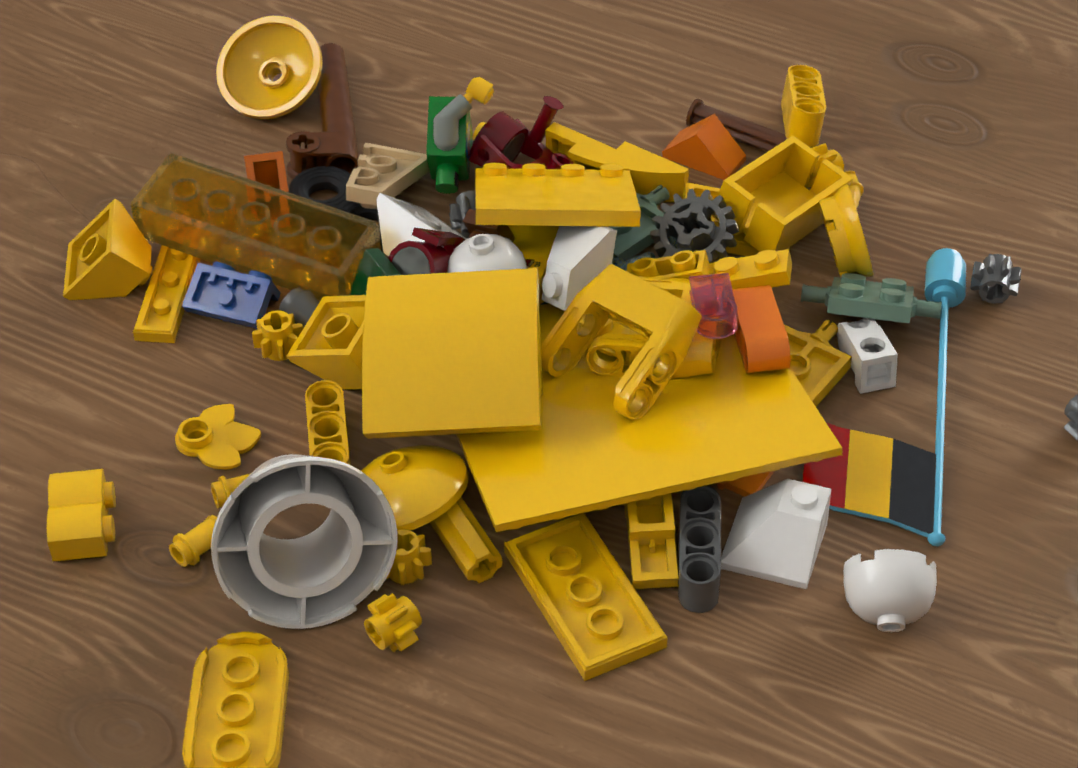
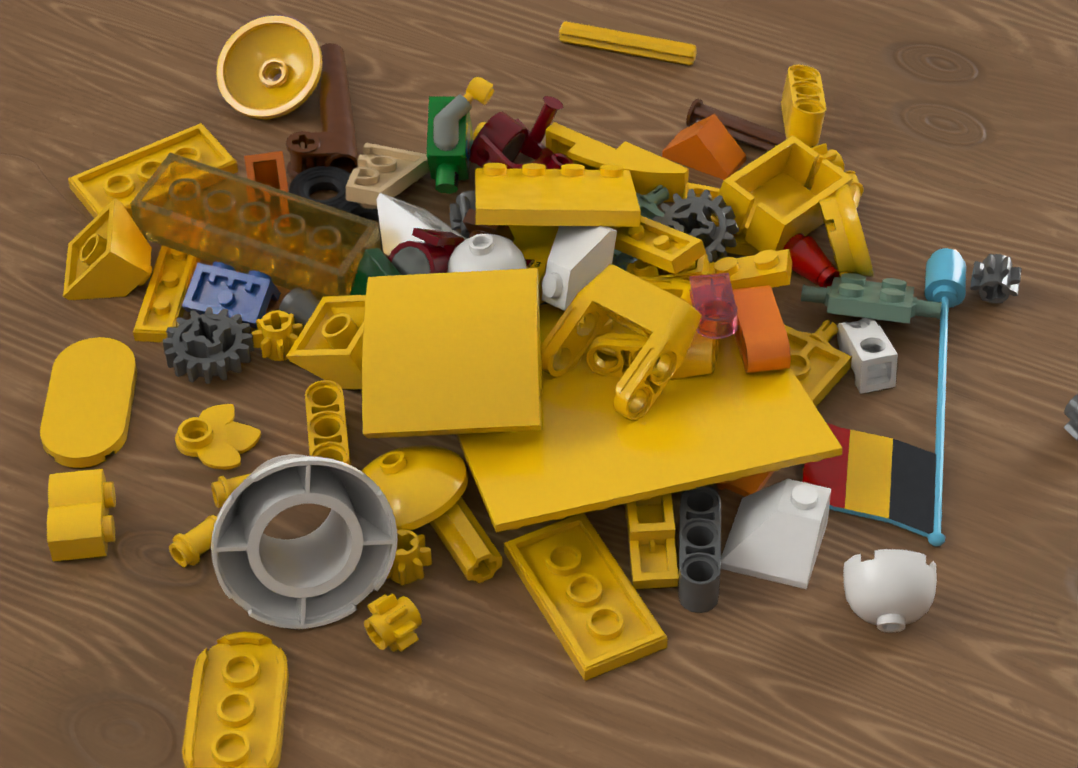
(89, 402): none -> yellow tile
(128, 174): none -> yellow tile
(208, 345): none -> dark grey gear
(627, 43): none -> yellow axle
(659, 245): none -> yellow plate
(810, 260): none -> red cone

